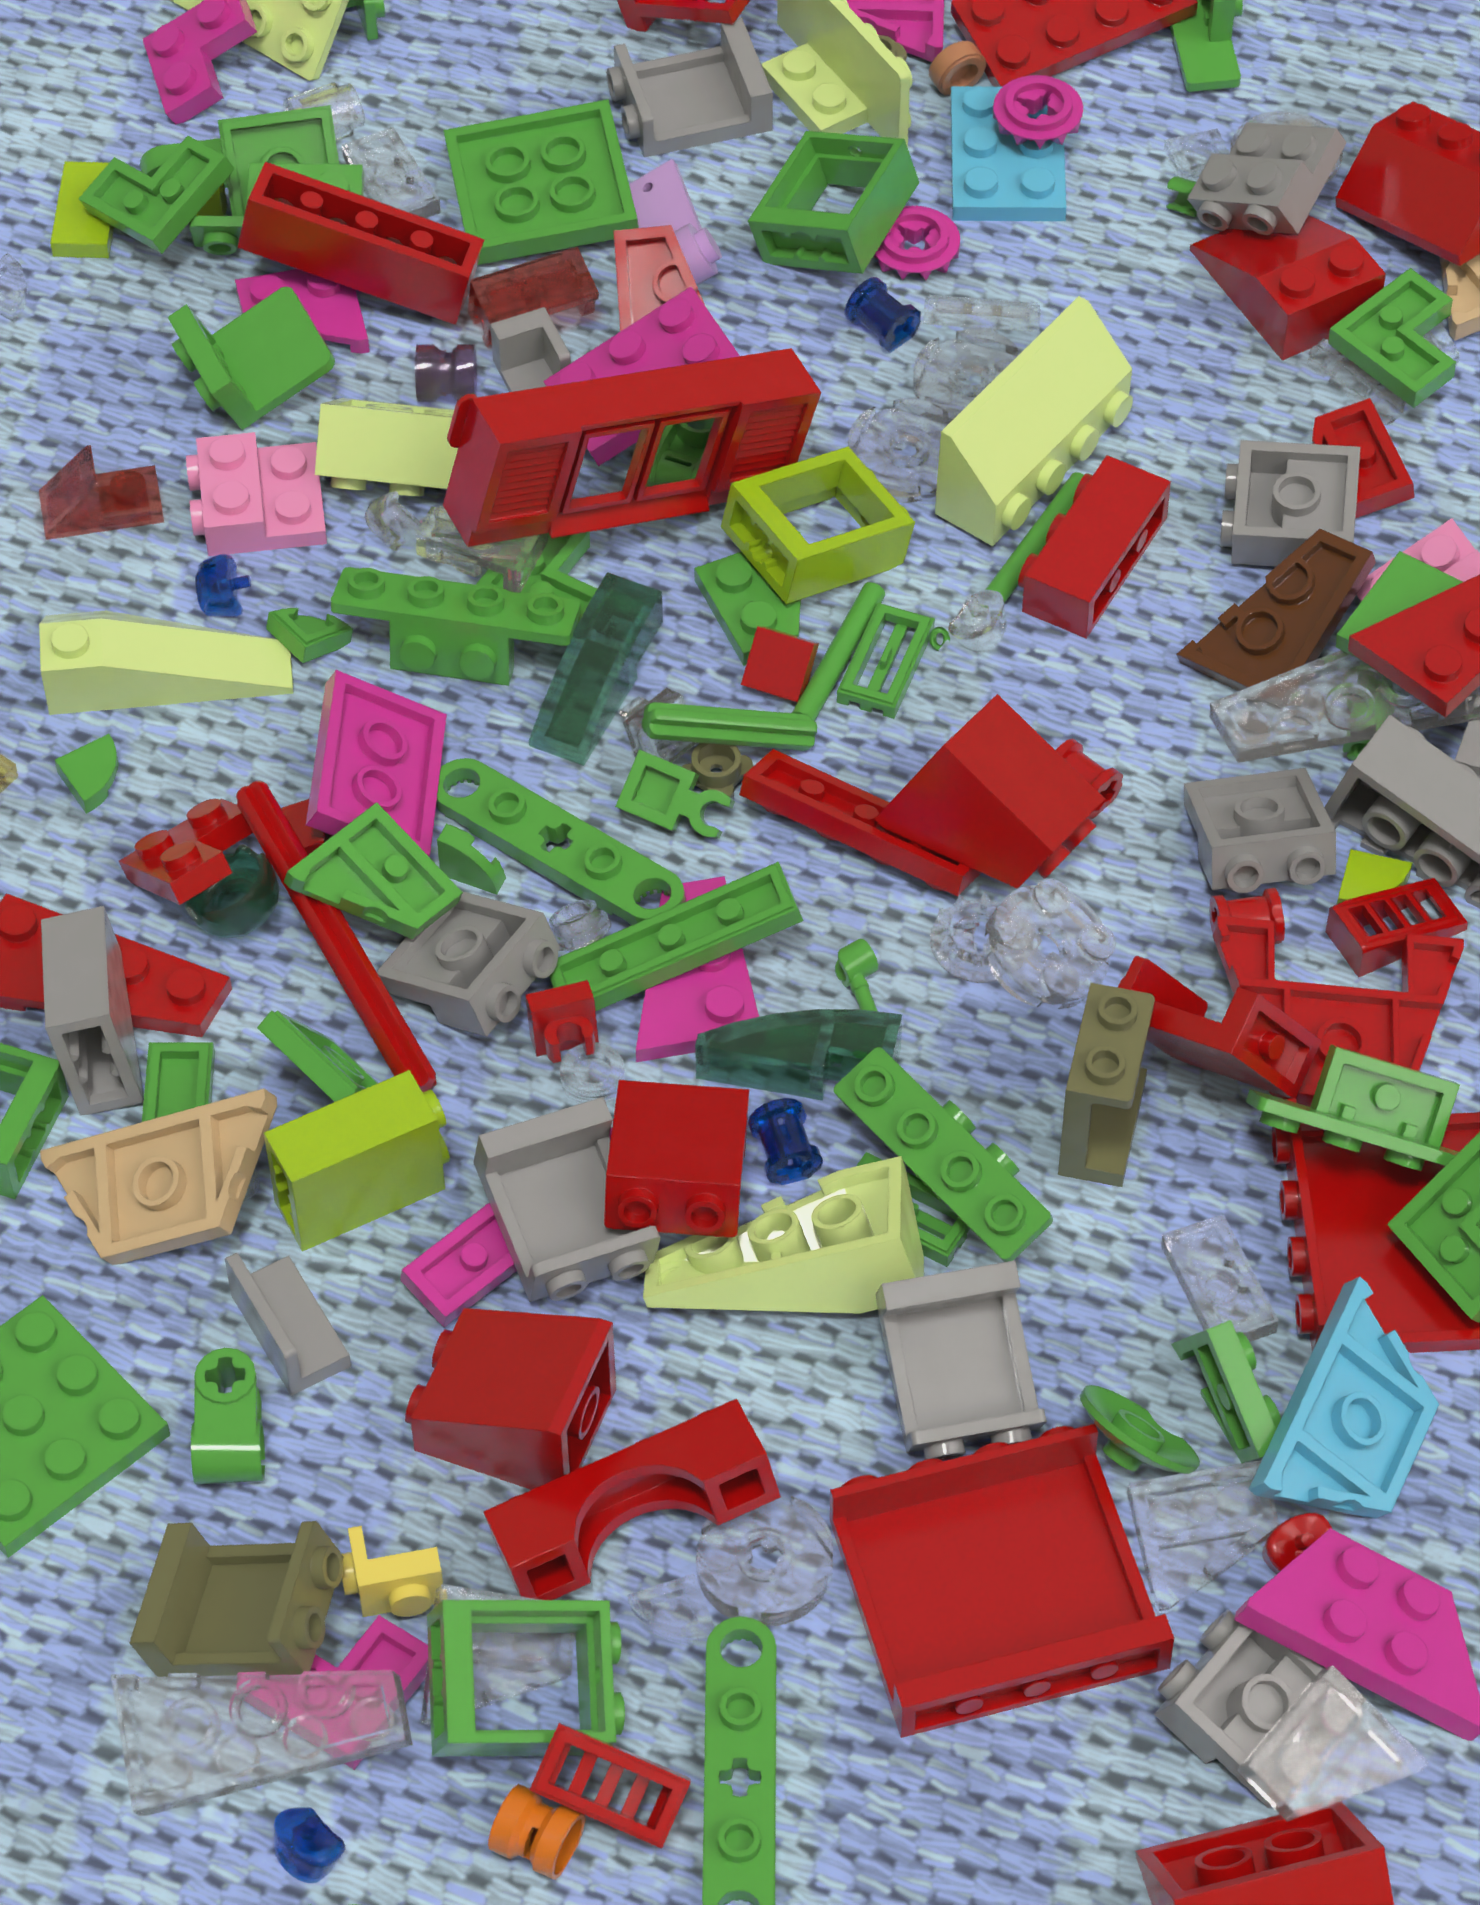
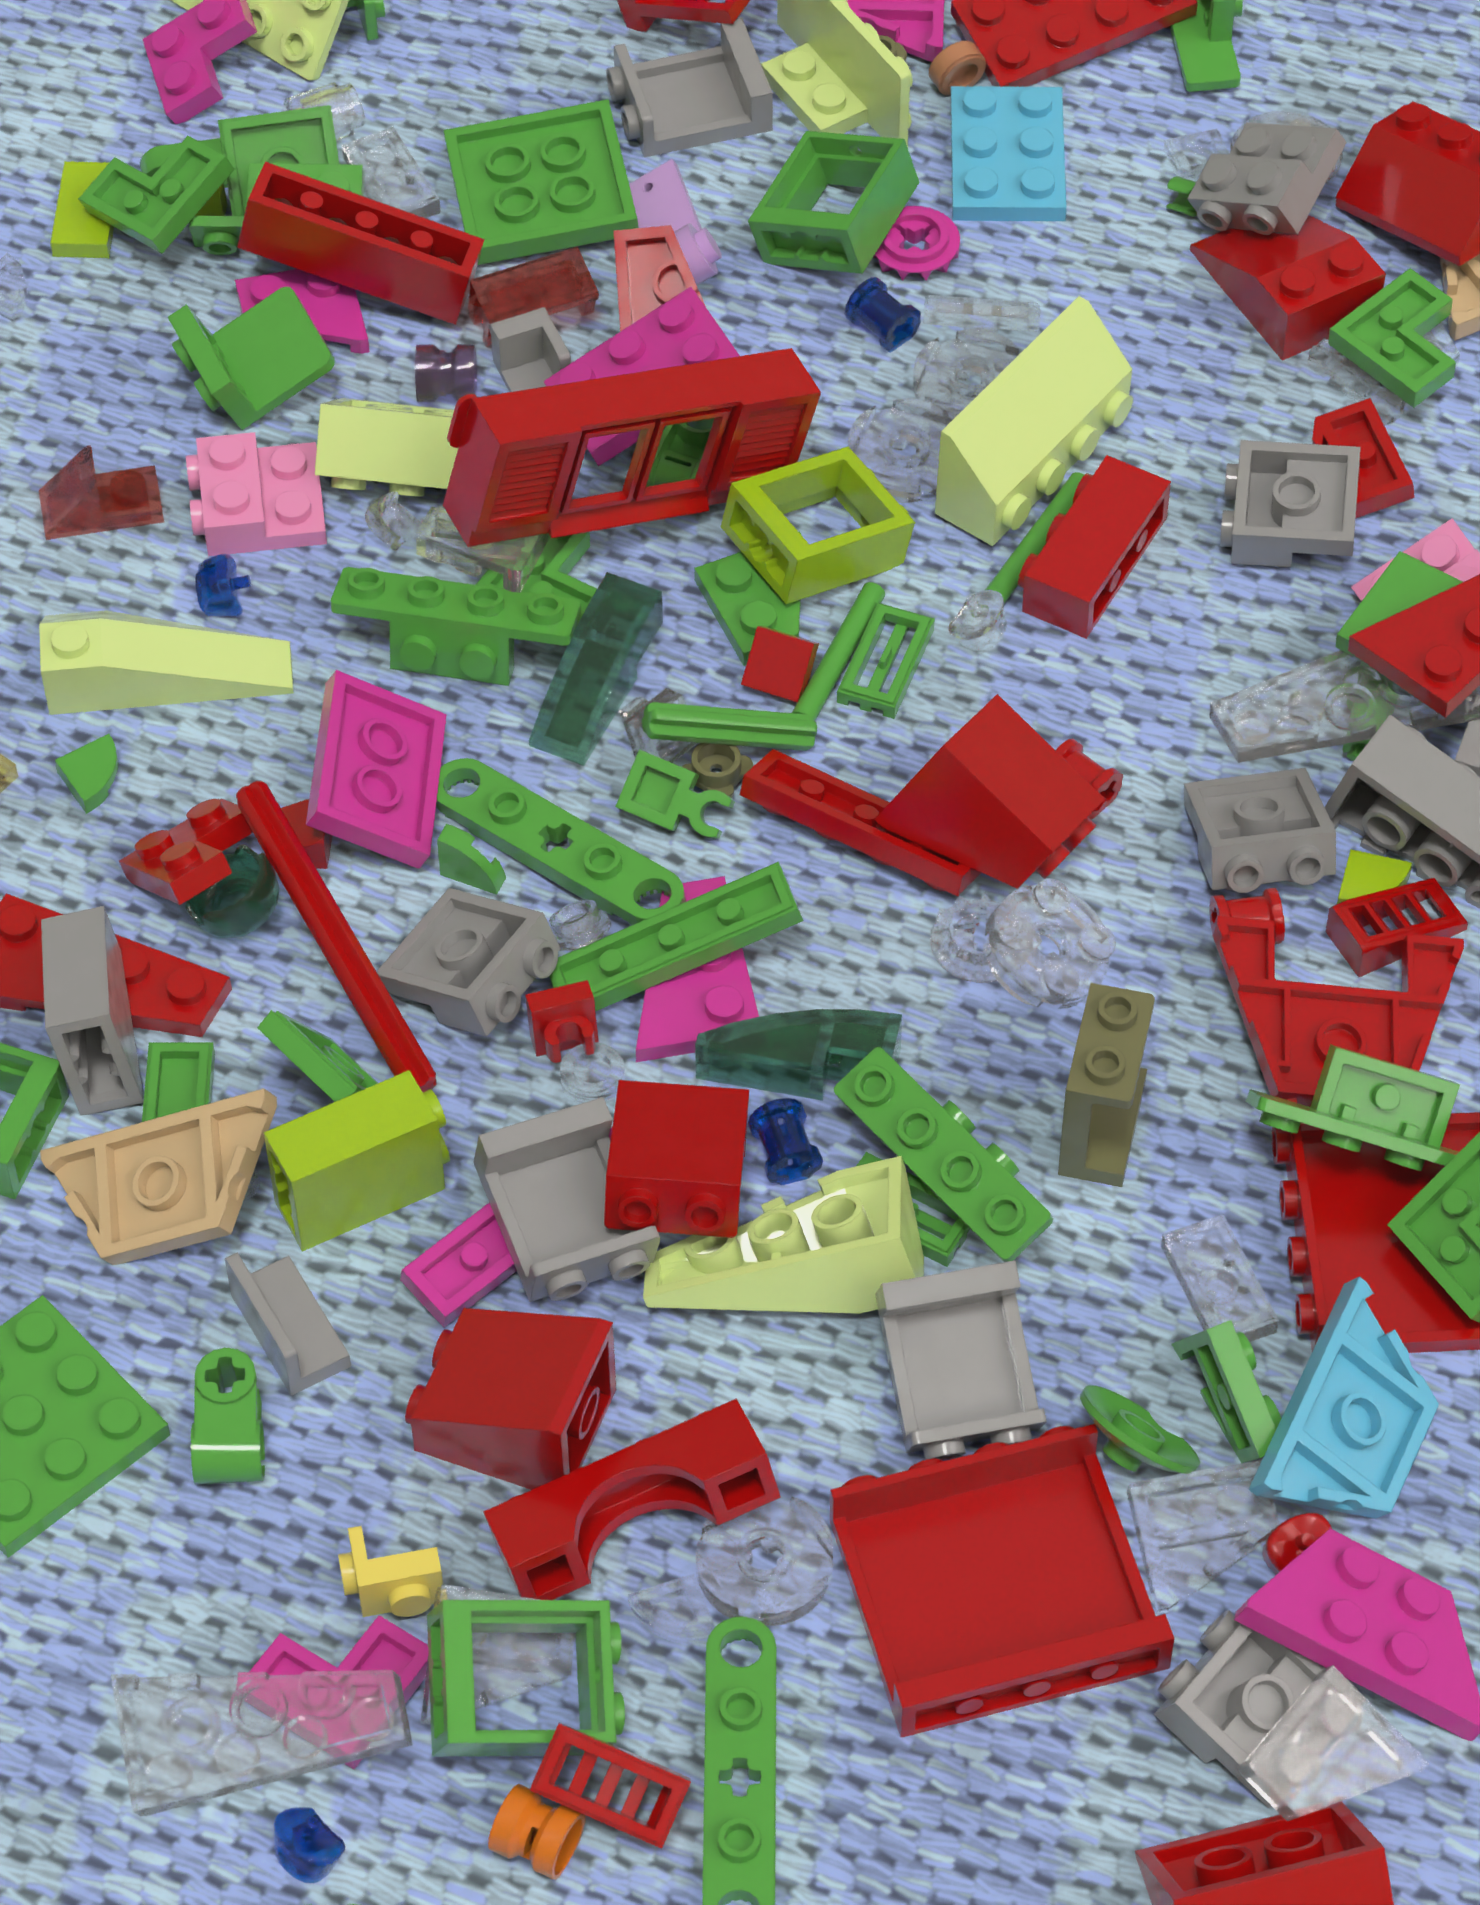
(237, 1604): olive panel -> none
(307, 635): bright green tile -> none
(377, 876): bright green wing -> none
(853, 966): bright green hand -> none
(933, 634): bright green piece -> none
(1030, 95): dark pink gear -> none
(1250, 1045): red panel -> none
(1286, 617): reddish brown wing -> none

